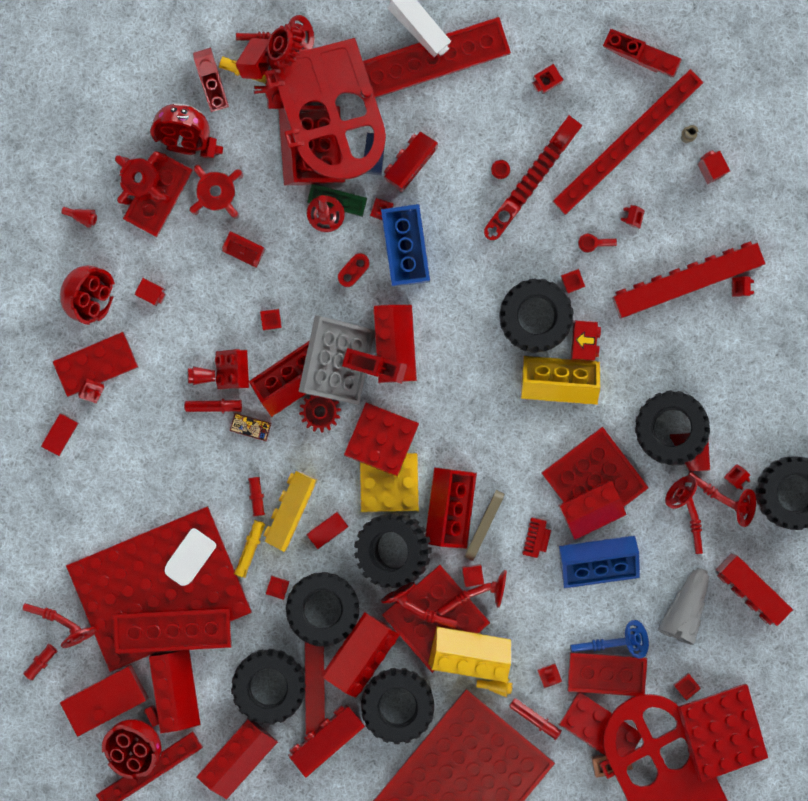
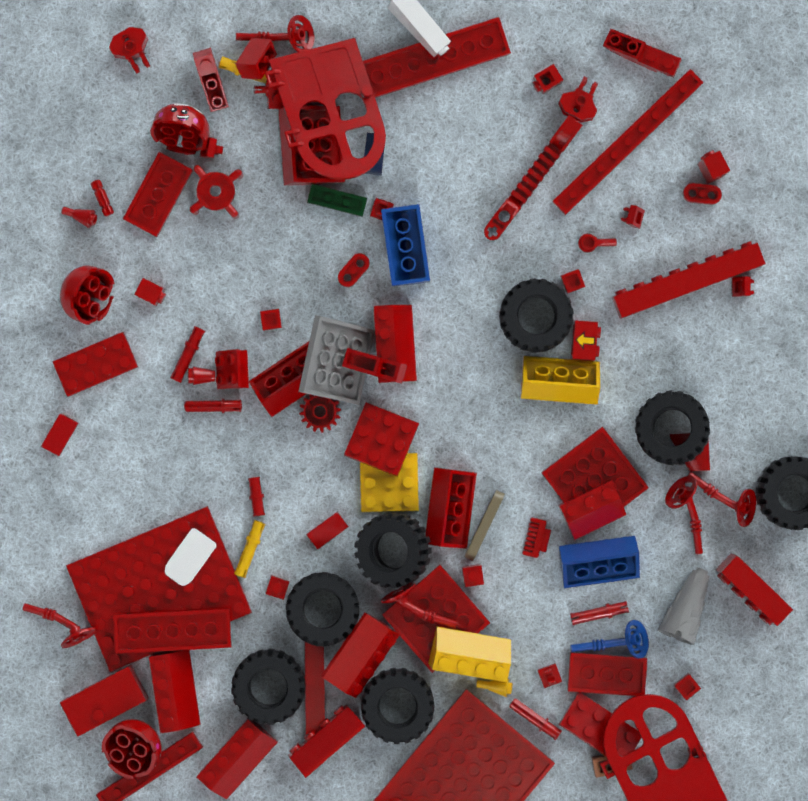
(40, 662): red pin -> none
(91, 391): red tile -> none
(102, 198): none -> red axle
(131, 48): none -> red hinge
(149, 178): red plate -> none
(152, 715): red tile -> none
(187, 354): none -> red pin
(243, 249): red hinge -> none
(250, 427): tile -> none
(284, 45): red gear -> none
(290, 510): yellow slope -> none
(324, 213): red dish -> none
(410, 161): red slope -> none
(494, 587): red dish -> none
(500, 169): red plate -> none
(579, 100): none -> red hinge
(599, 613): none -> red pin
(689, 134): dark tan pin -> none
(701, 195): none -> red plate
(722, 732): red plate -> none
(737, 476): red tile -> none

